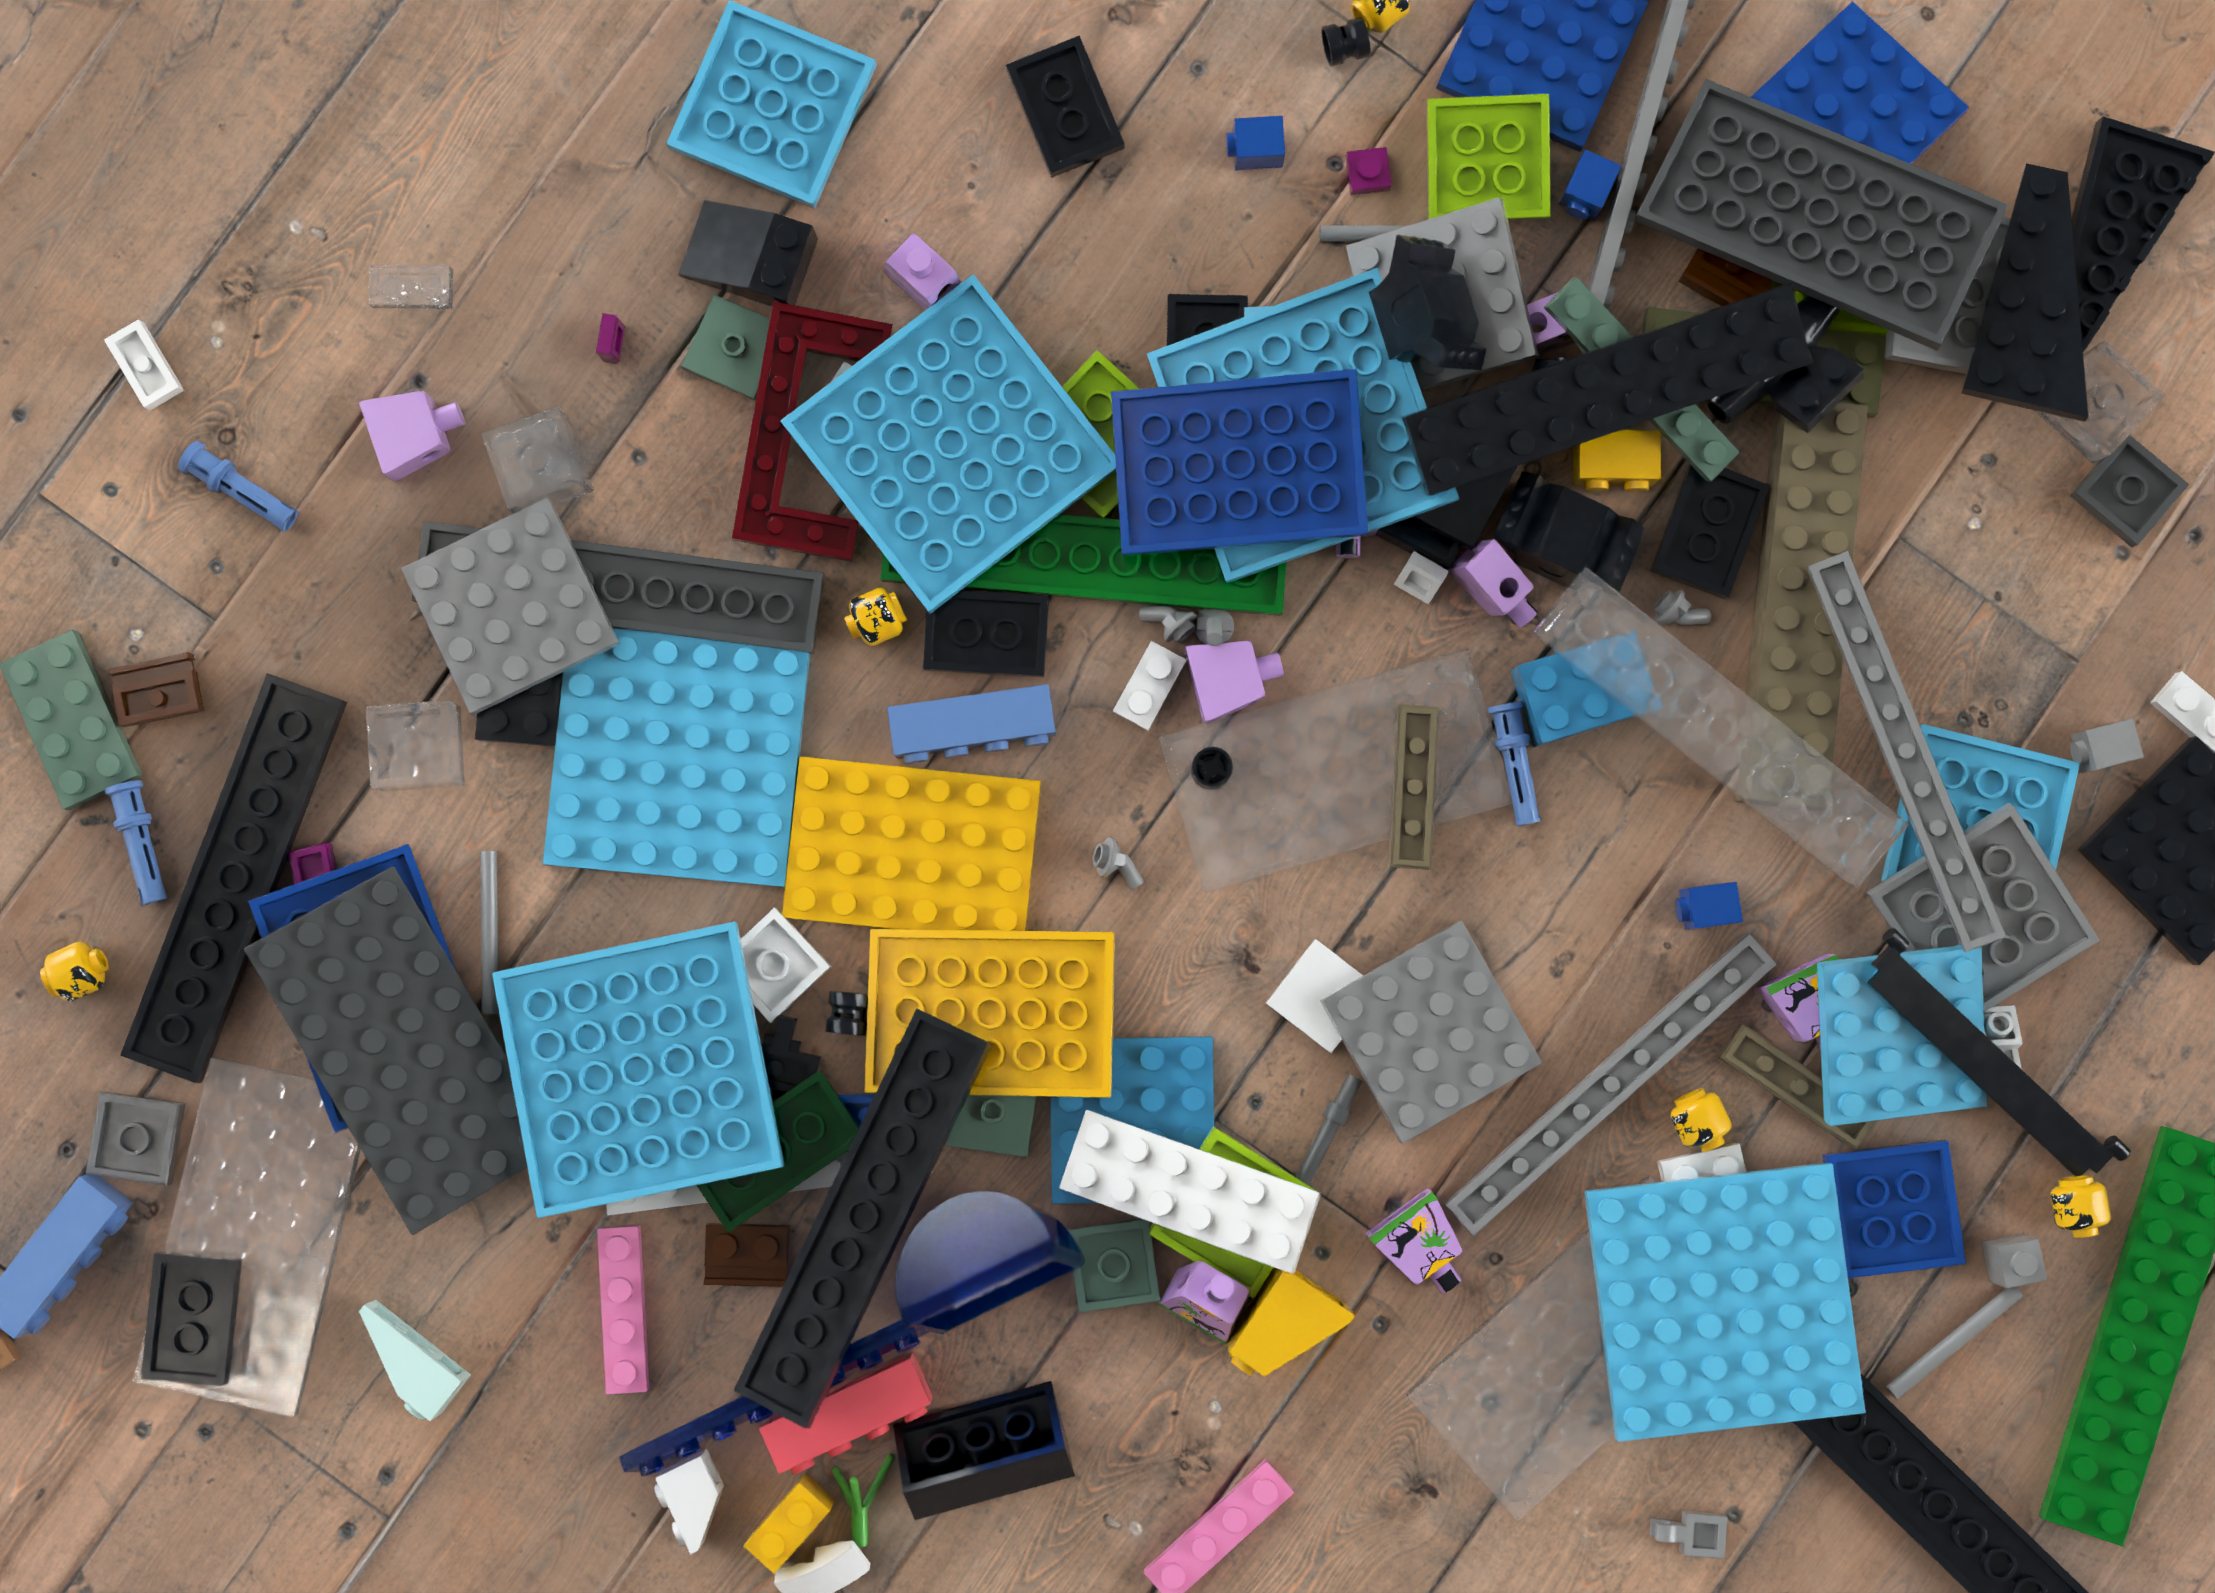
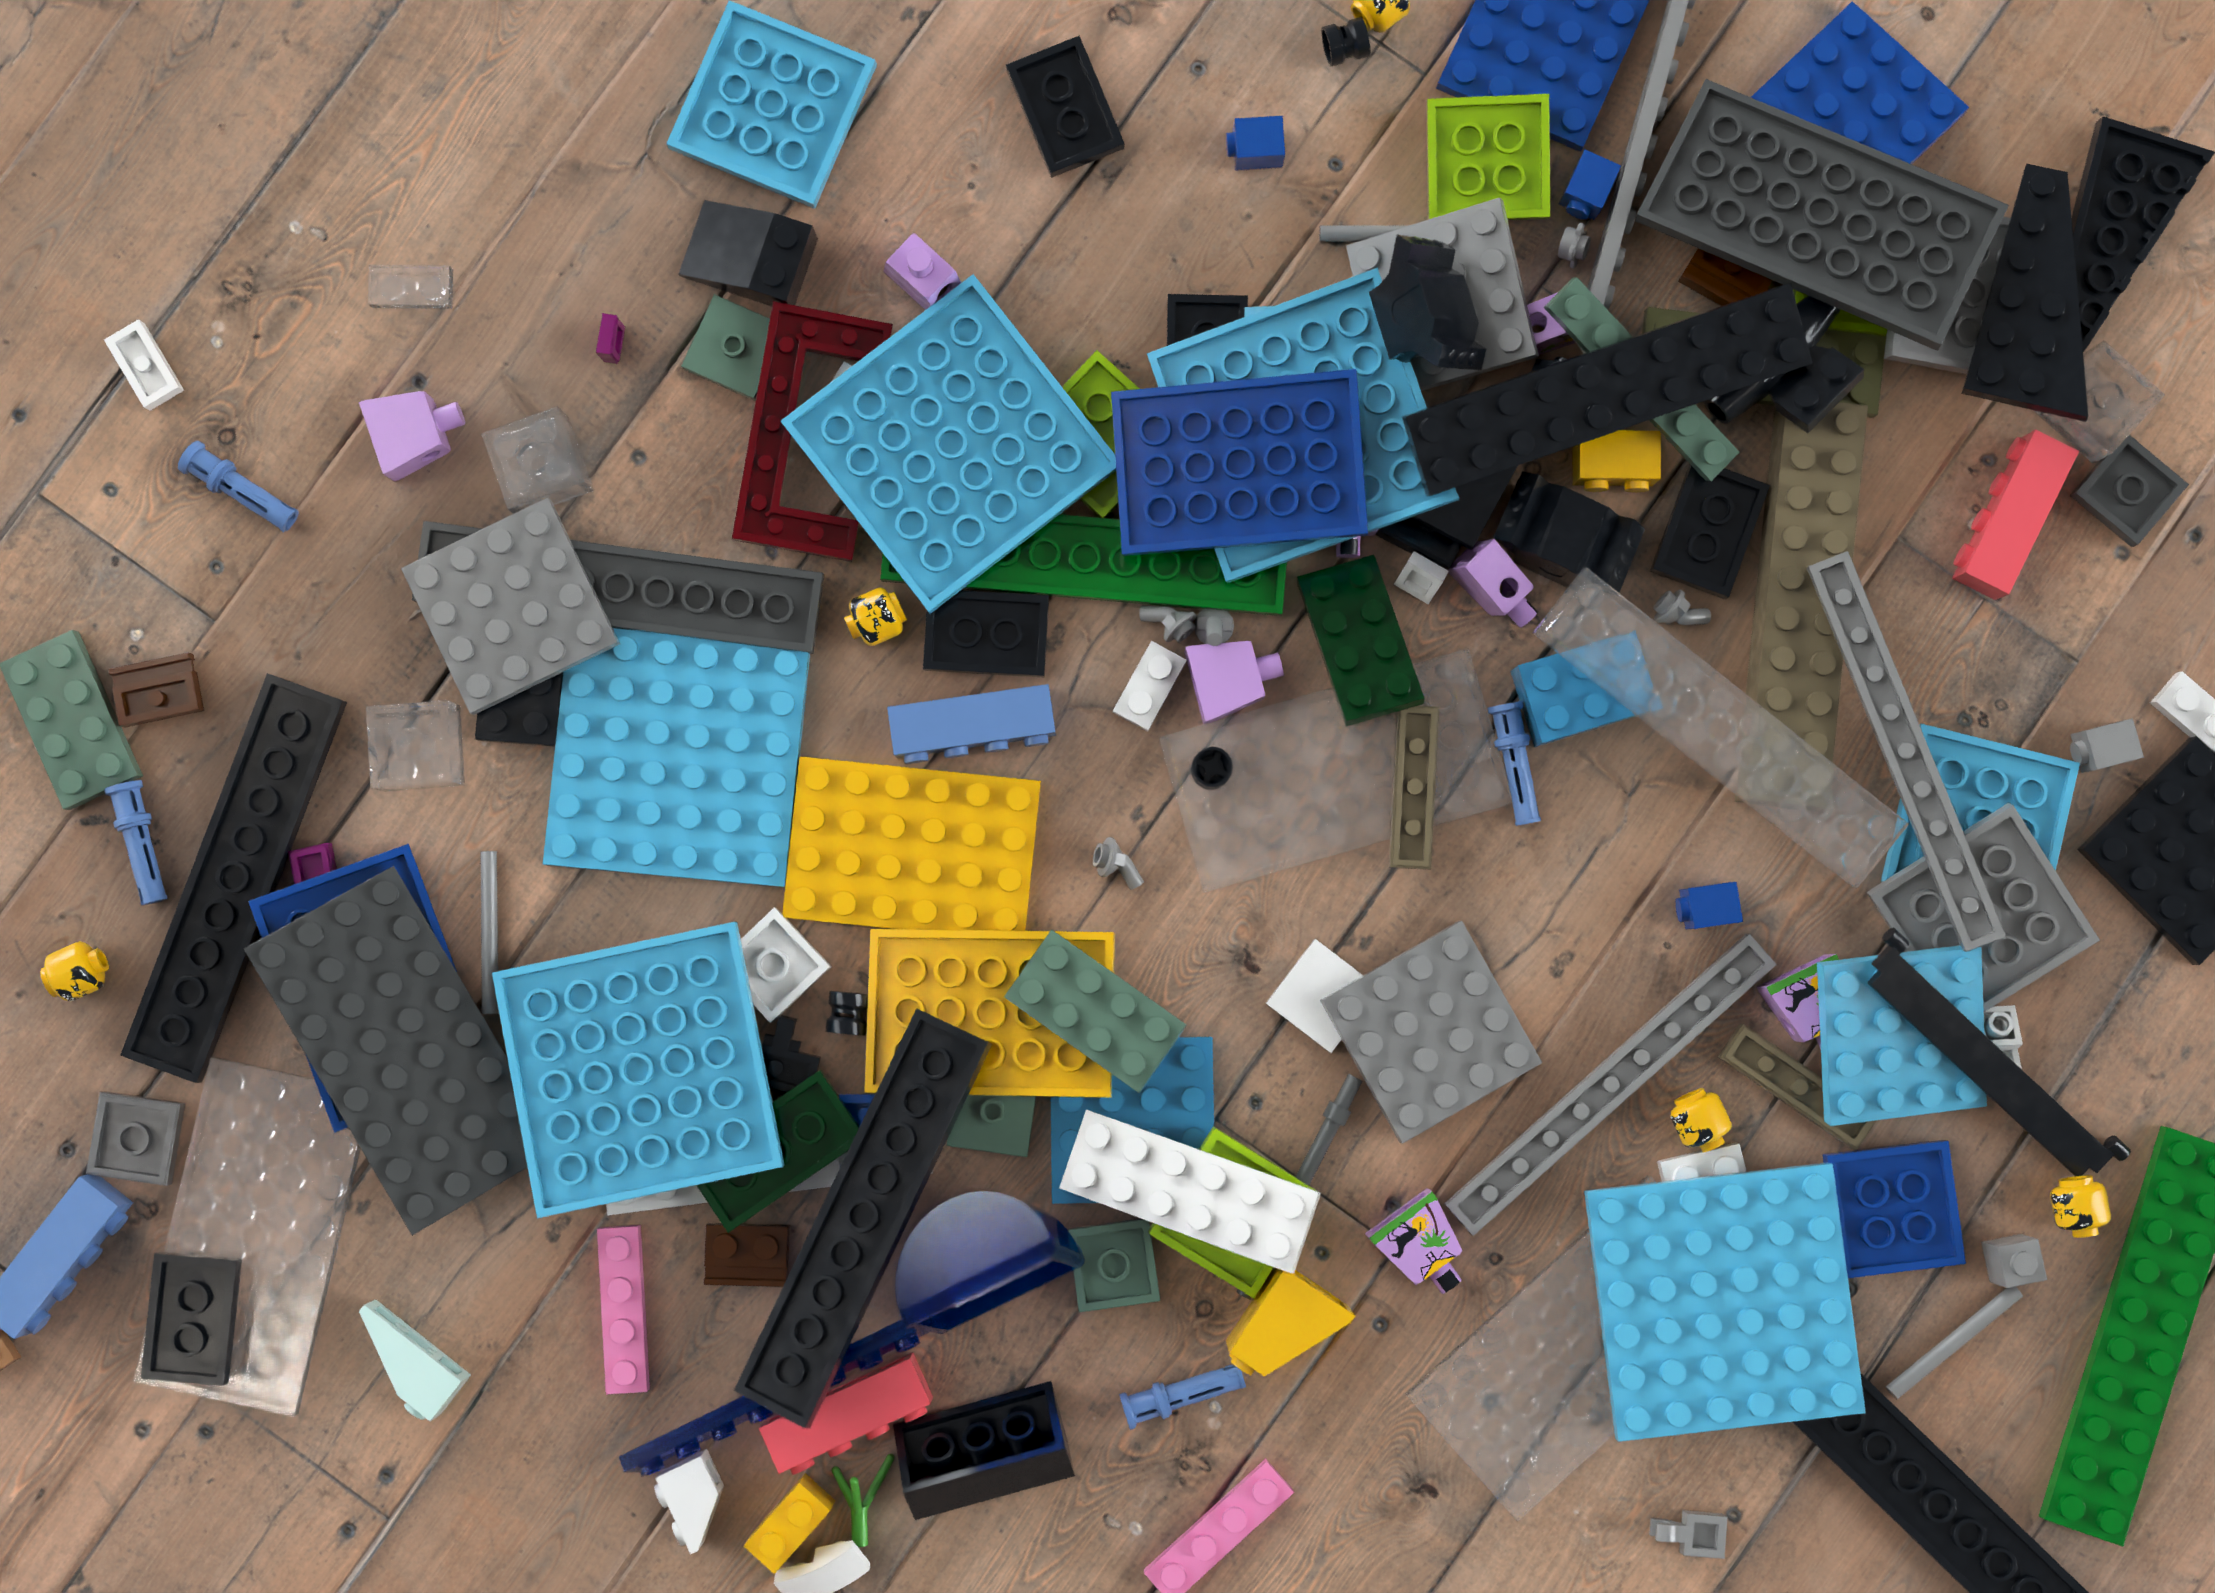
(1095, 1011): none -> sand green plate
(1163, 1399): none -> medium blue pin
(1206, 1299): lavender torso -> none
(1360, 640): none -> dark green plate
(1368, 171): magenta plate -> none
(1574, 245): none -> light grey plate
(2014, 514): none -> coral brick

